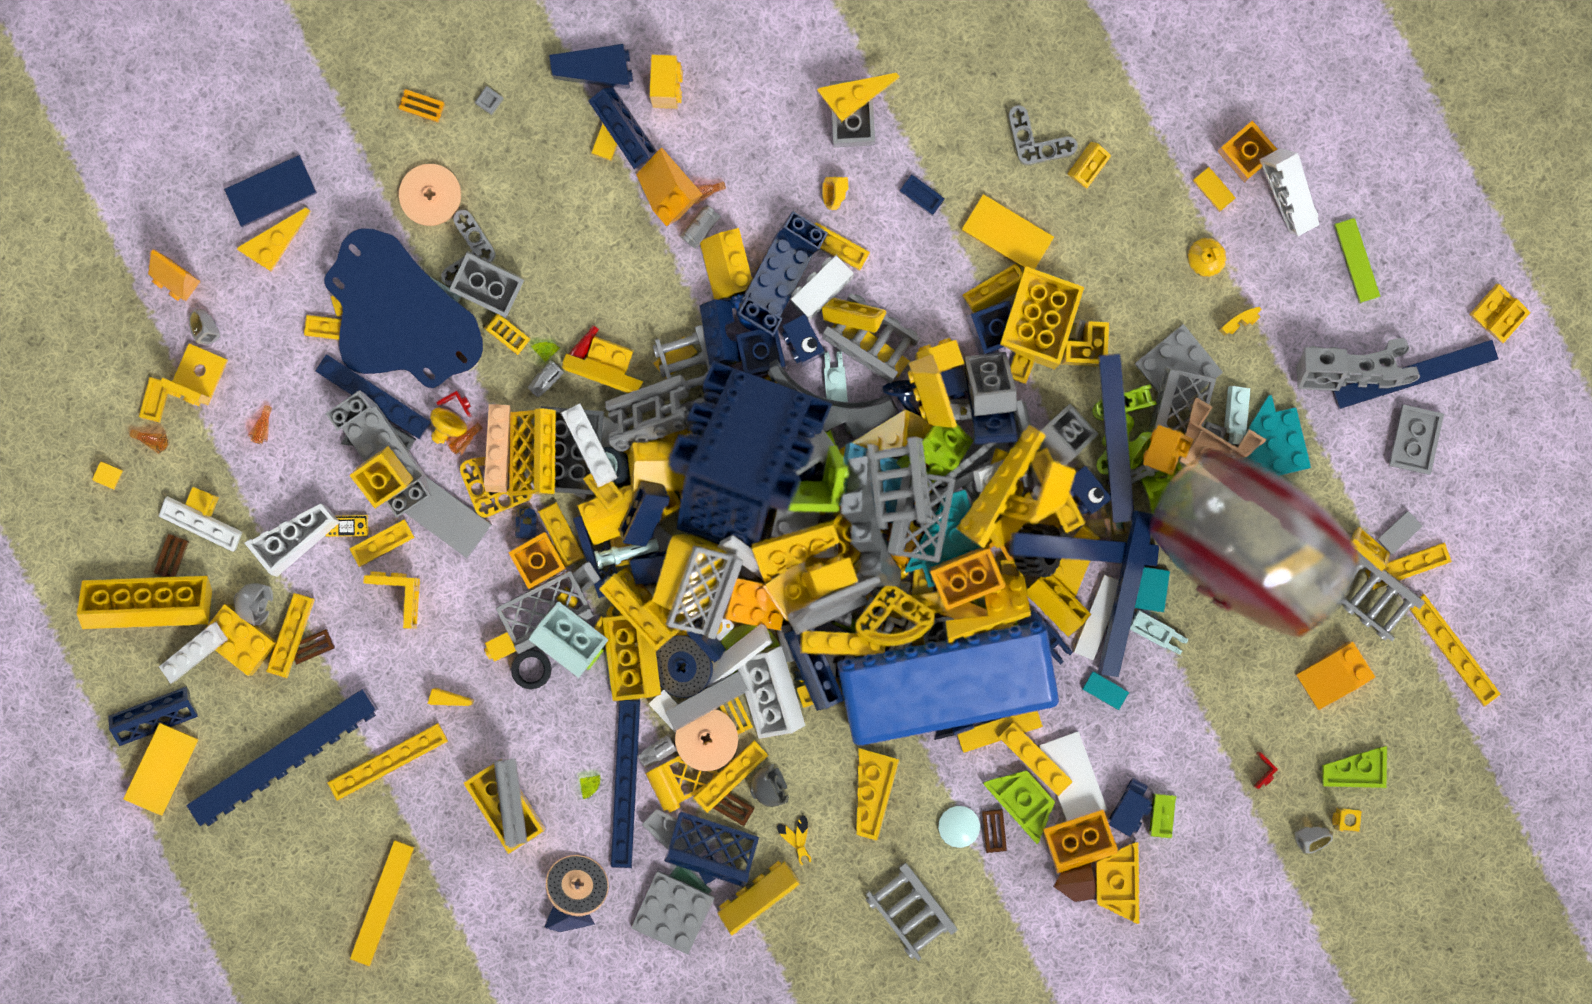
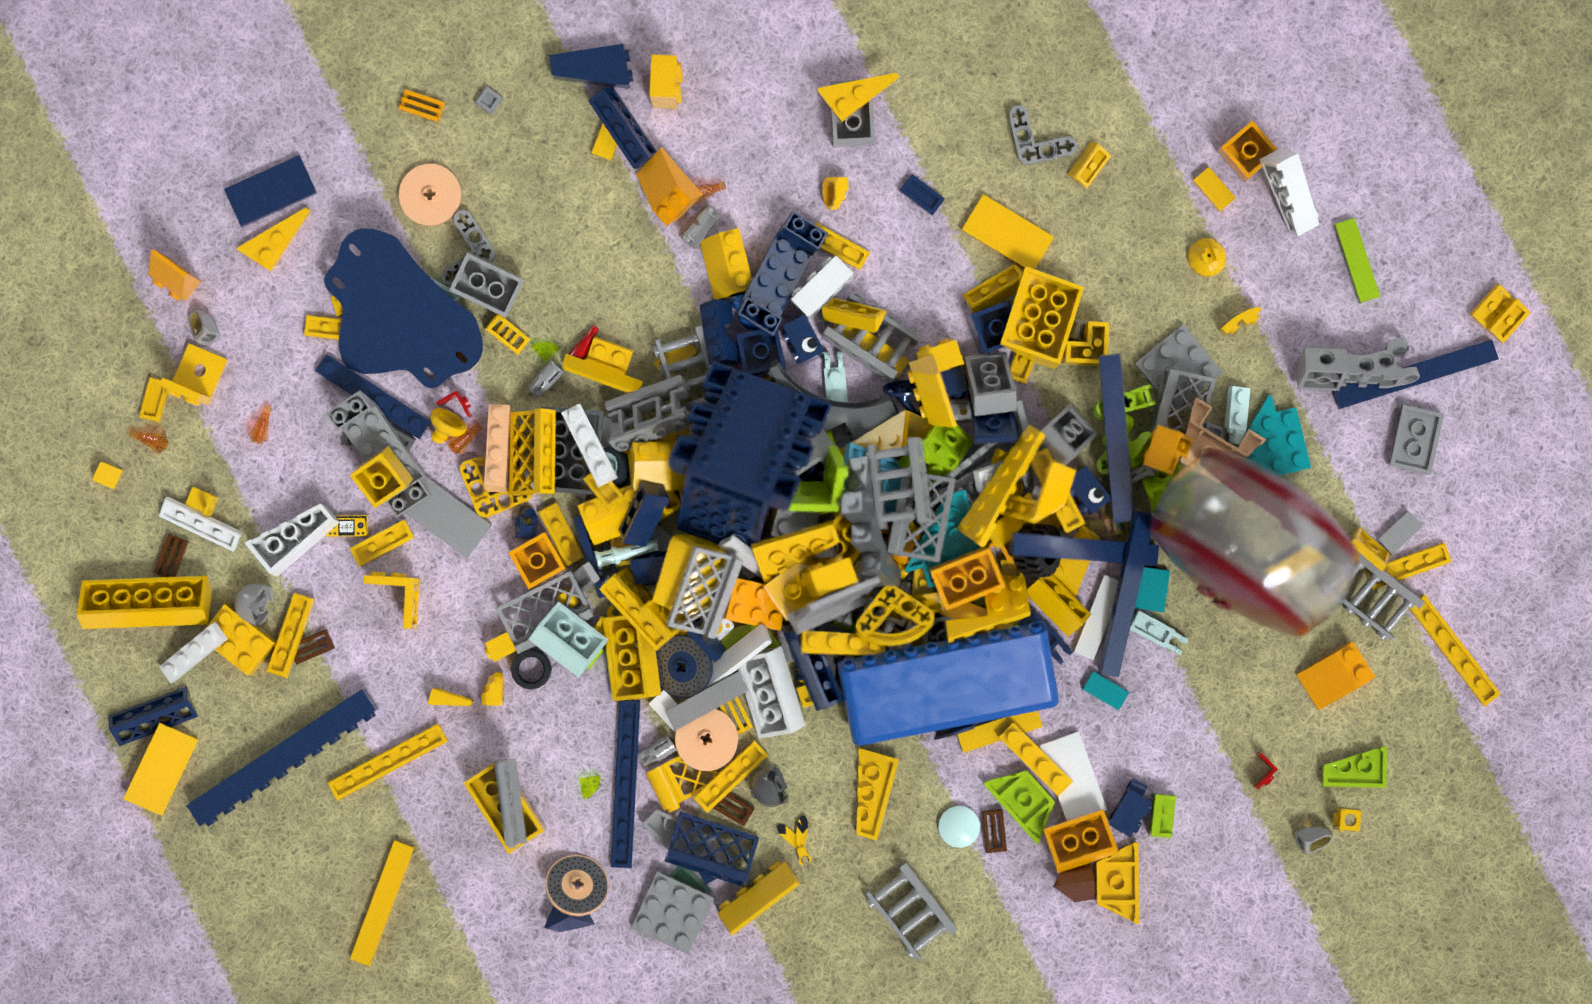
(494, 690): none -> yellow rock

